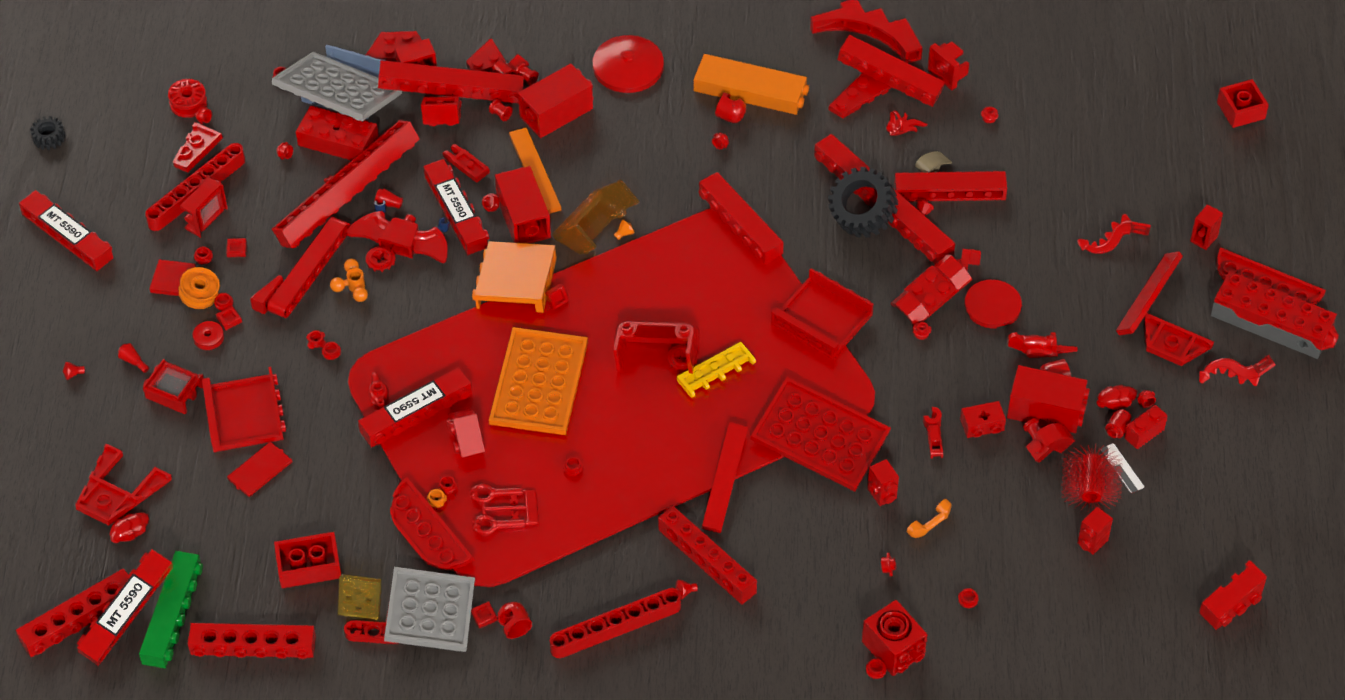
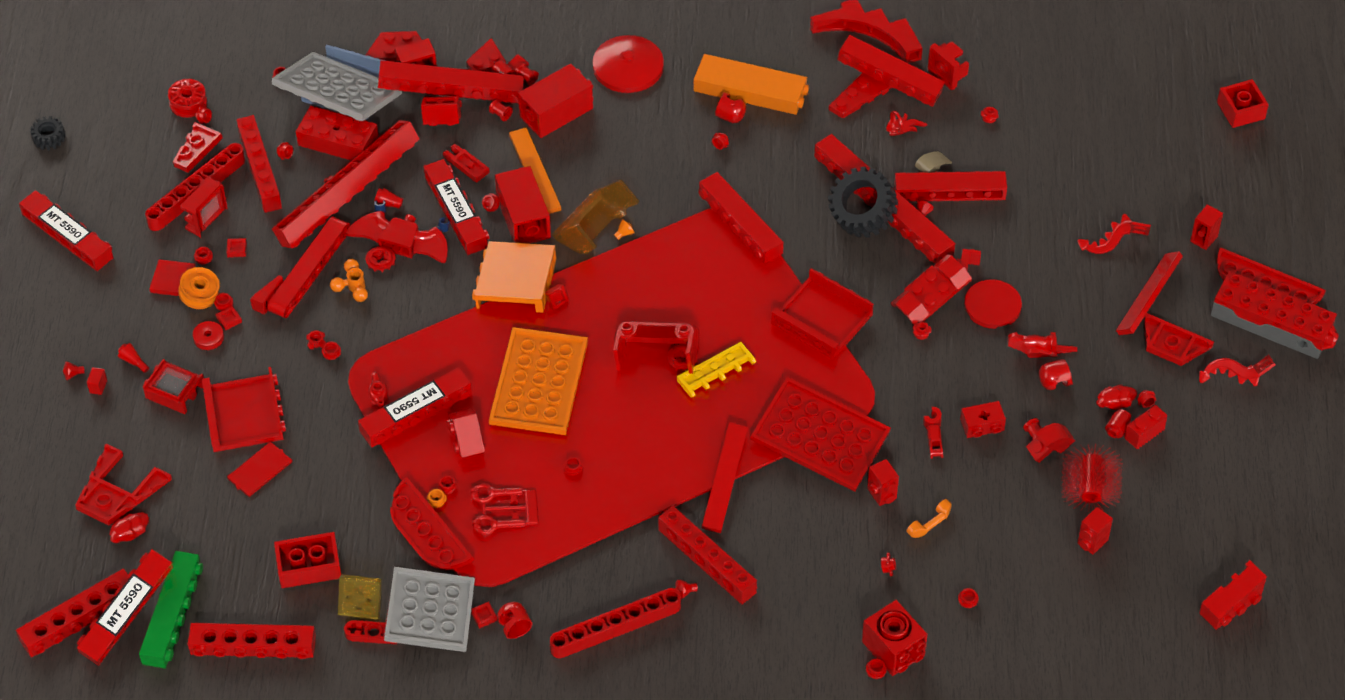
(97, 381): none -> red piece
(259, 164): none -> red brick
(1048, 398): red brick -> none
(1128, 476): white sticker -> none

